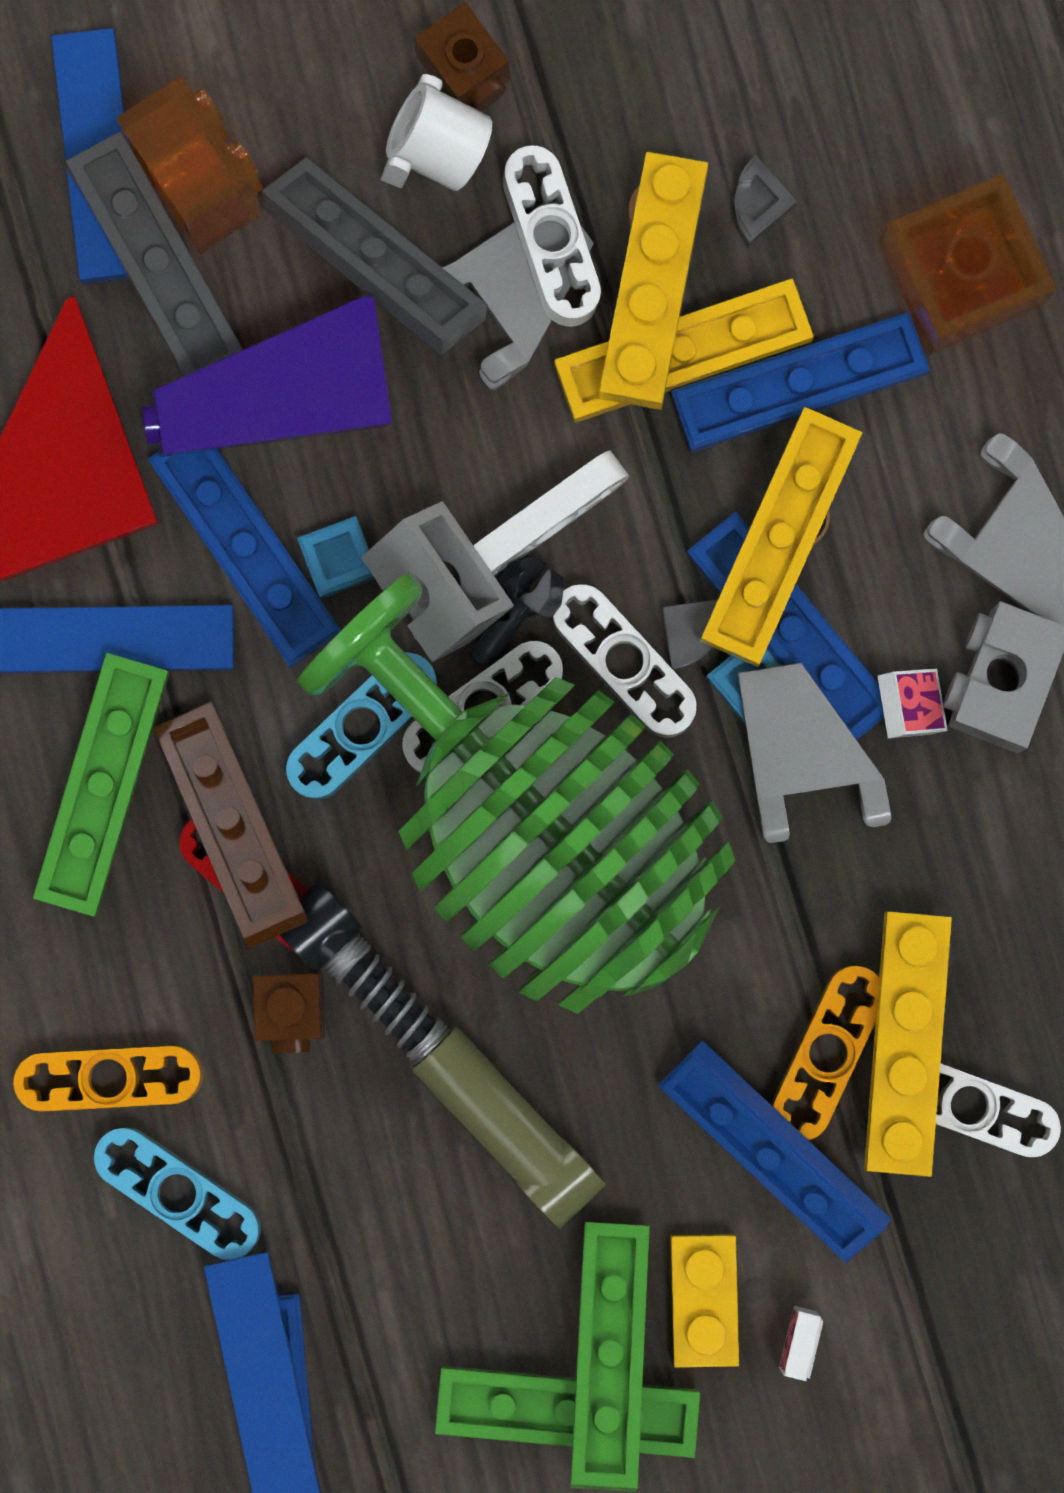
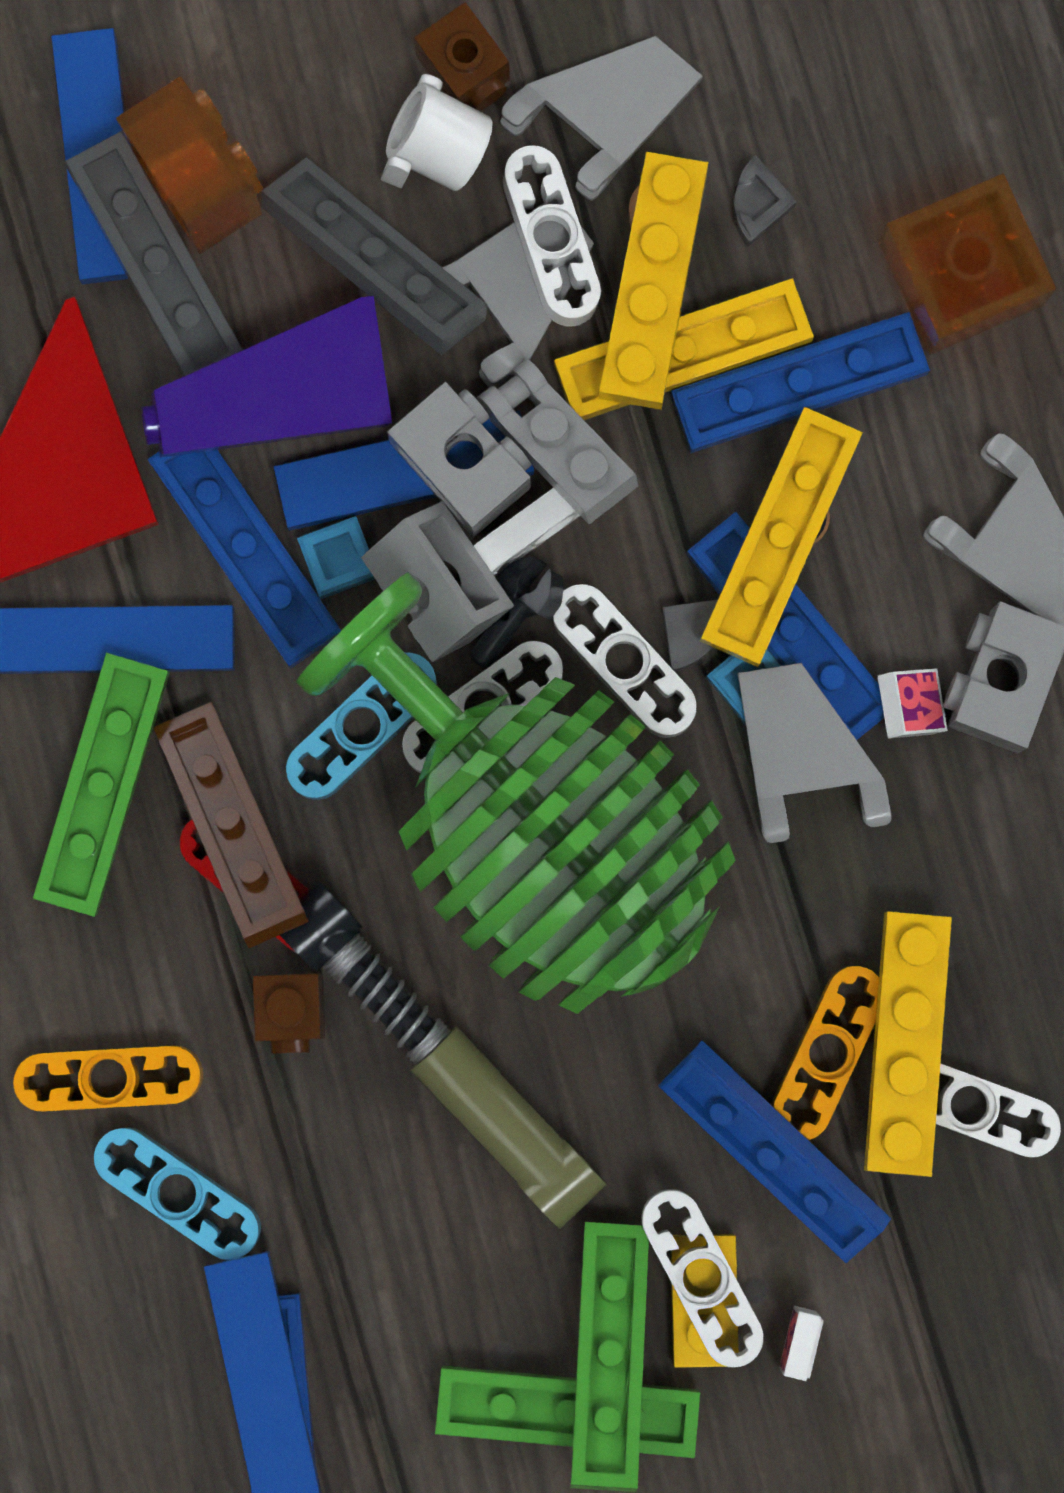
(360, 481): none -> blue tile
(471, 494): none -> light grey brick
(559, 443): none -> light grey plate
(610, 103): none -> light grey flag
(710, 1328): none -> white beam

